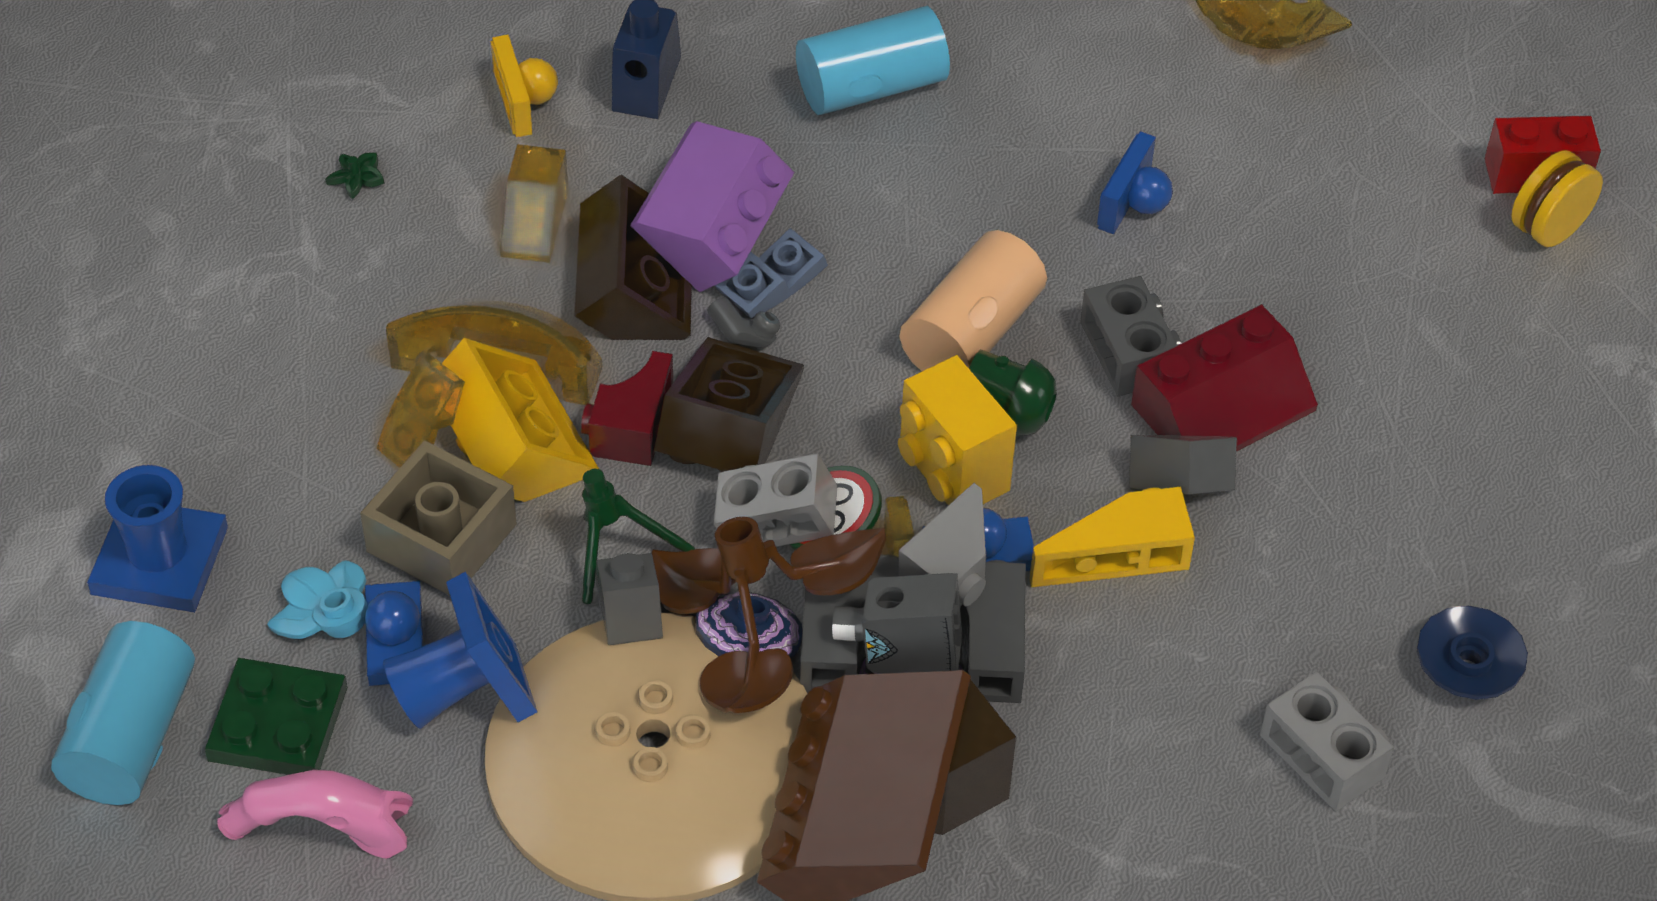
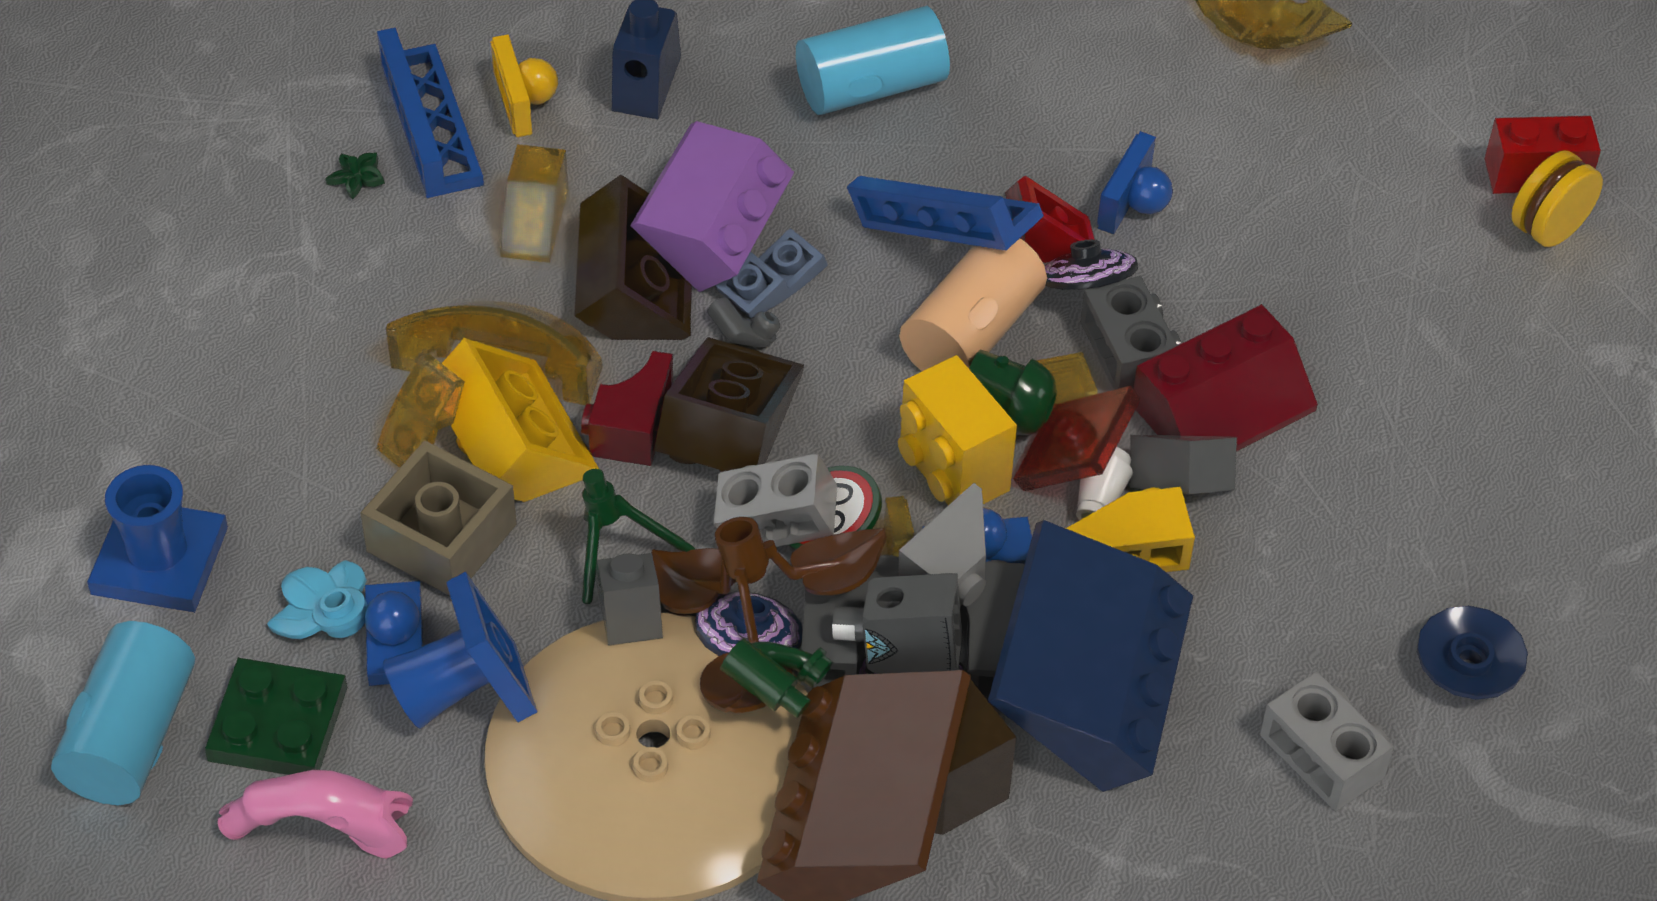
(420, 121): none -> blue fence
(761, 672): none -> dark green plant
(942, 212): none -> blue fence
(1058, 227): none -> red slope
(1071, 376): none -> clear yellow tile
(1077, 439): none -> clear red plate
(1089, 267): none -> black dish
(1092, 655): none -> dark blue slope
(1103, 489): none -> white cone

